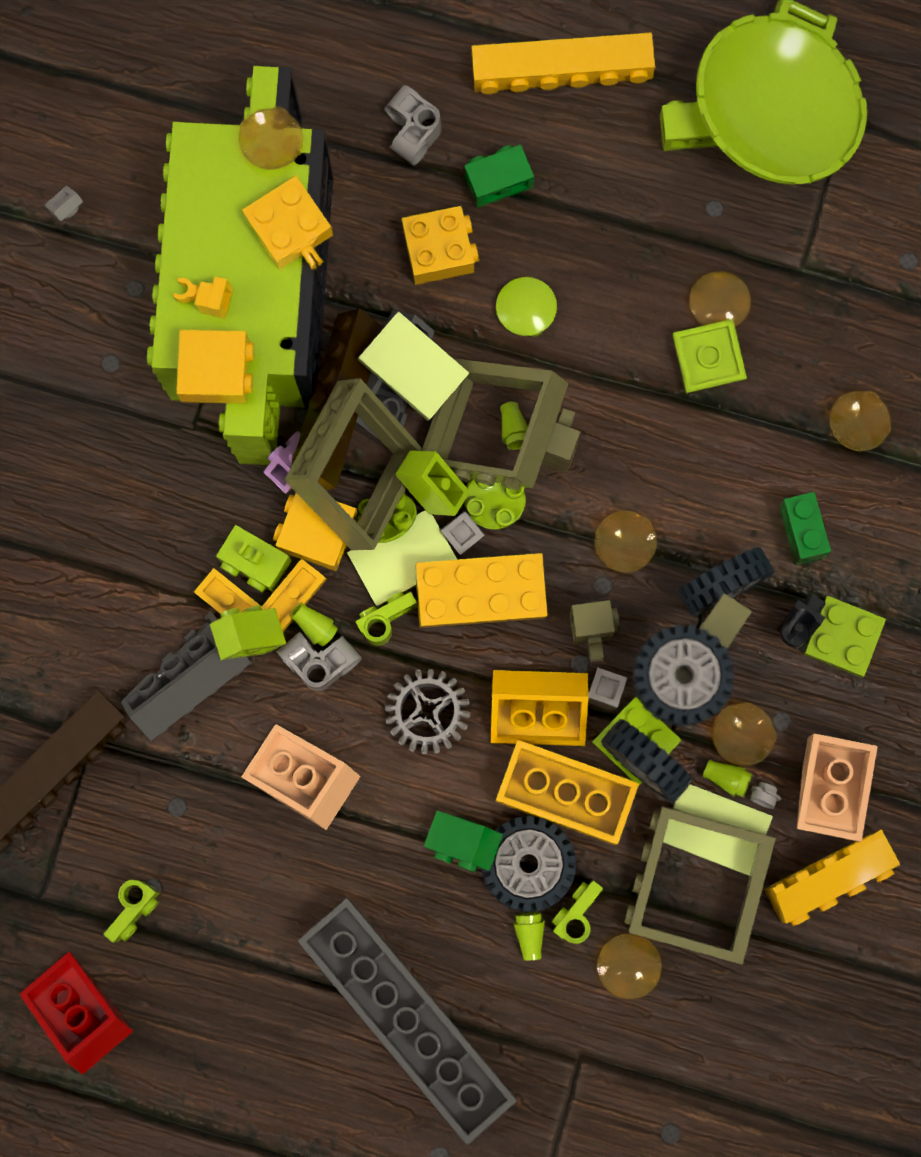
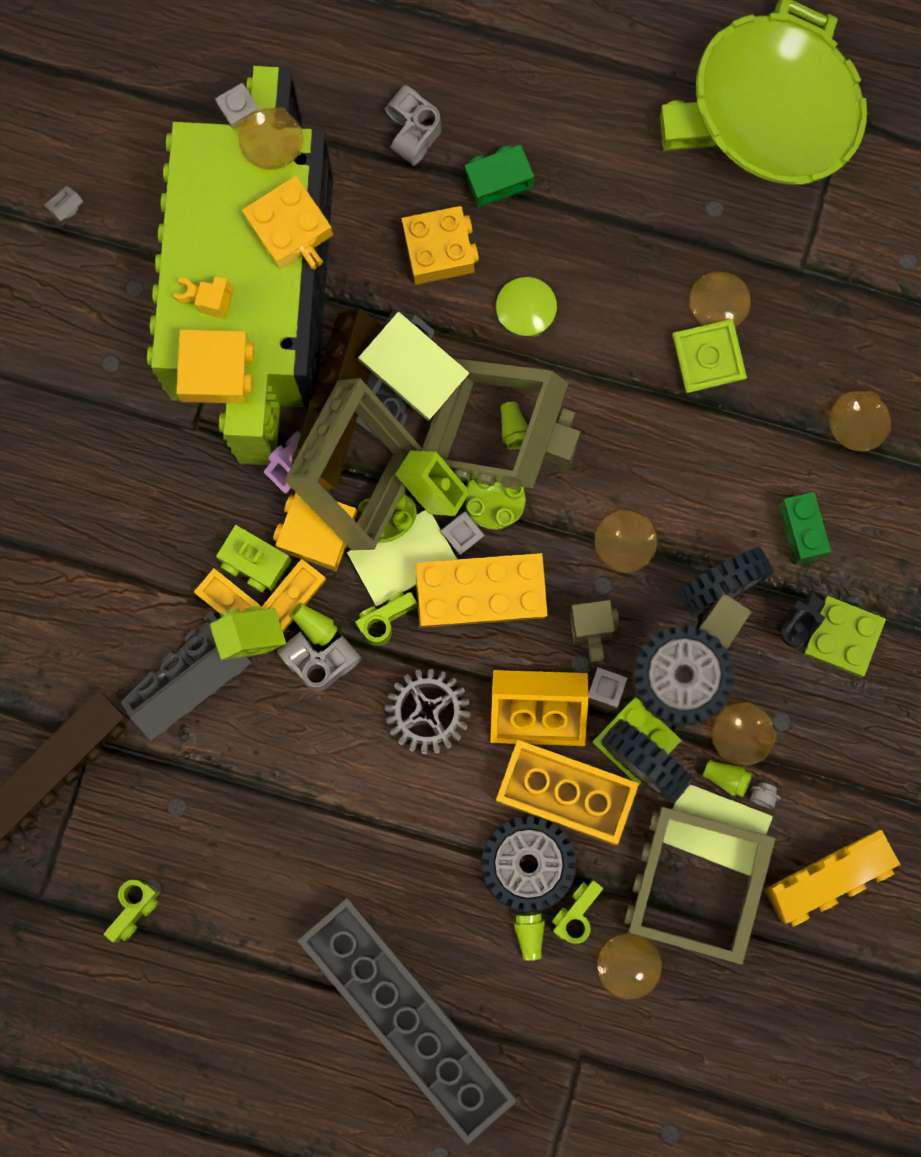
(75, 1013): red slope -> none
(236, 105): none -> light grey plate
(301, 776): light nougat slope -> none
(462, 840): green brick -> none
(563, 63): yellow brick -> none
(835, 786): light nougat slope -> none

